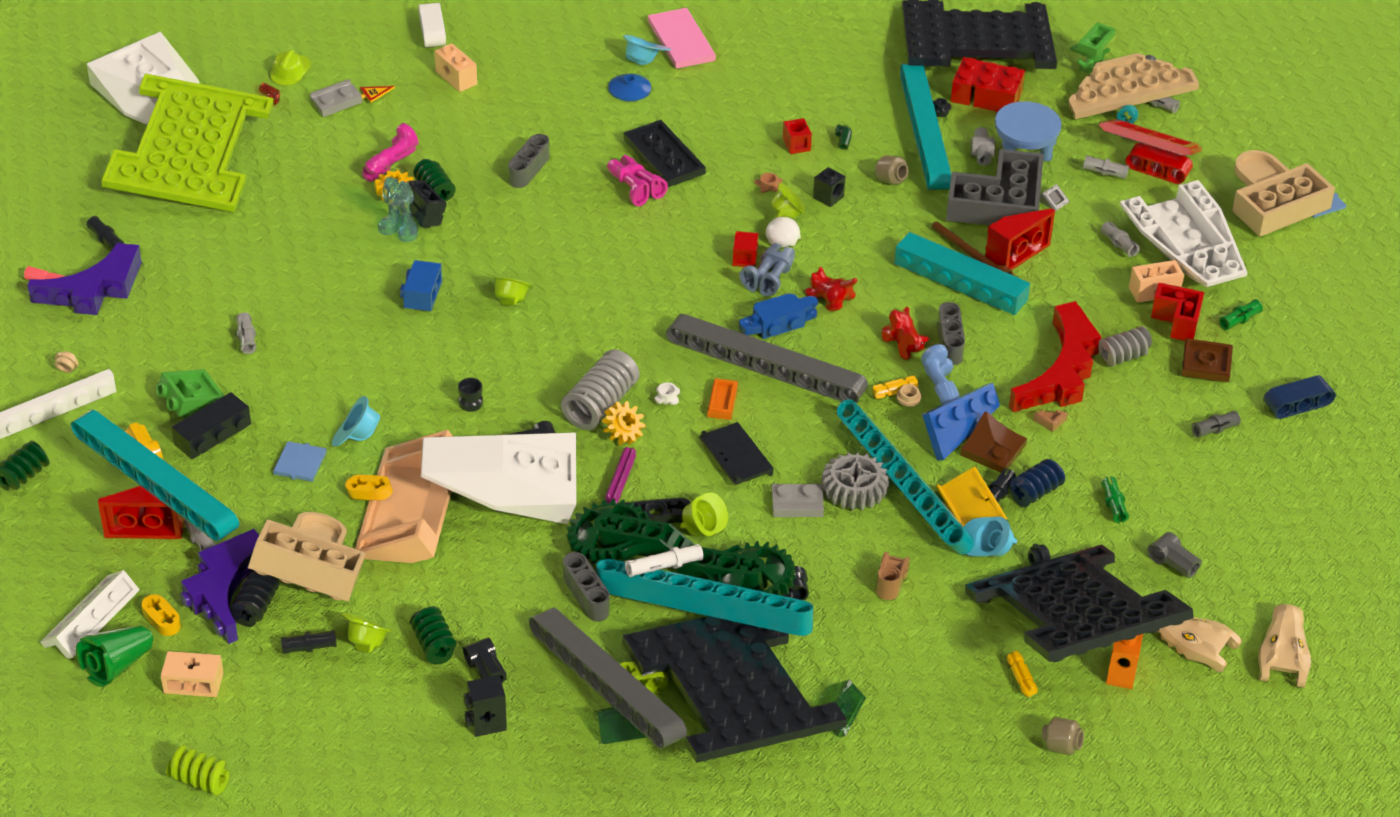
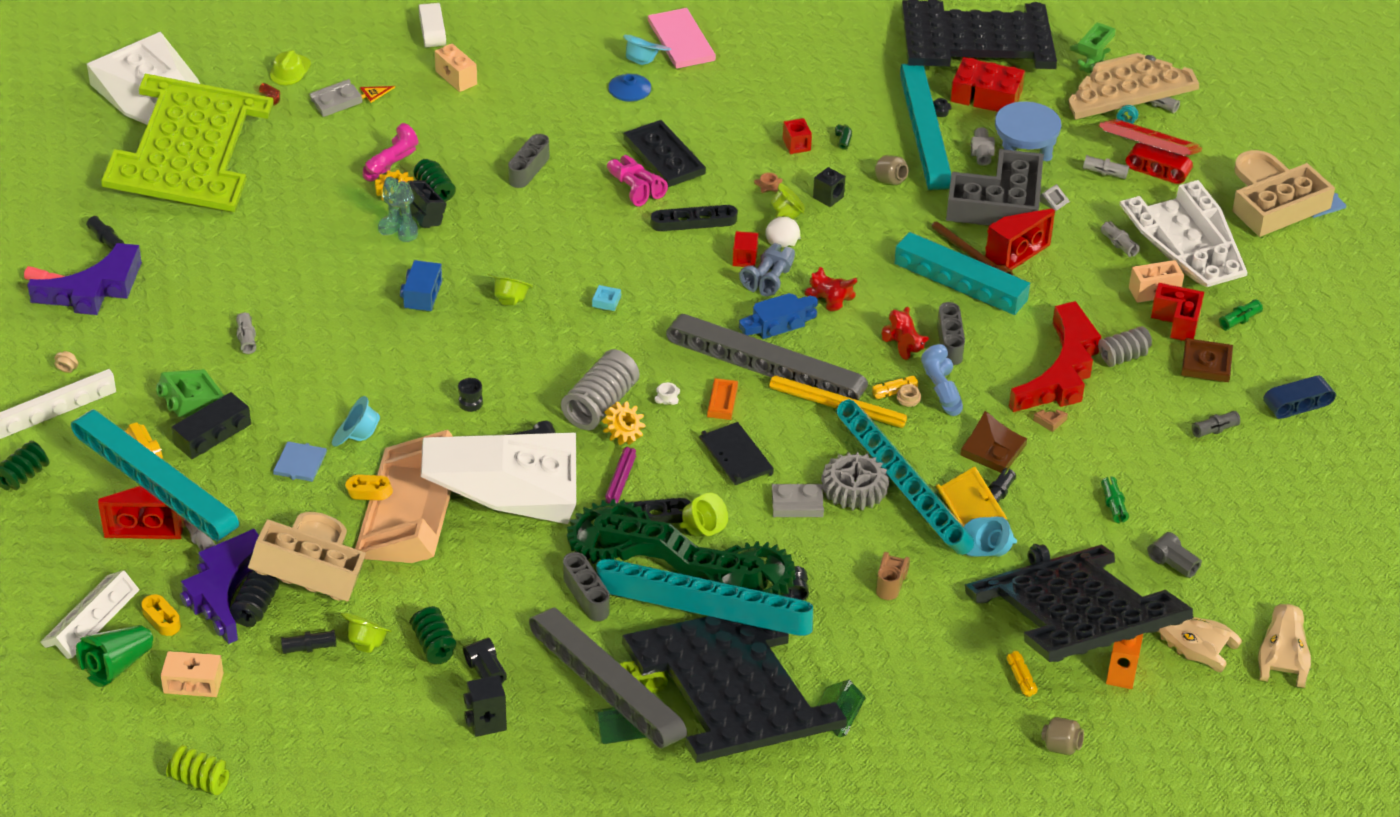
(606, 298): none -> medium azure plate
(674, 558): white pin -> none
(725, 215): none -> black beam
(833, 400): none -> yellow axle
(957, 419): wing -> none
(1036, 482): dark blue piece -> none

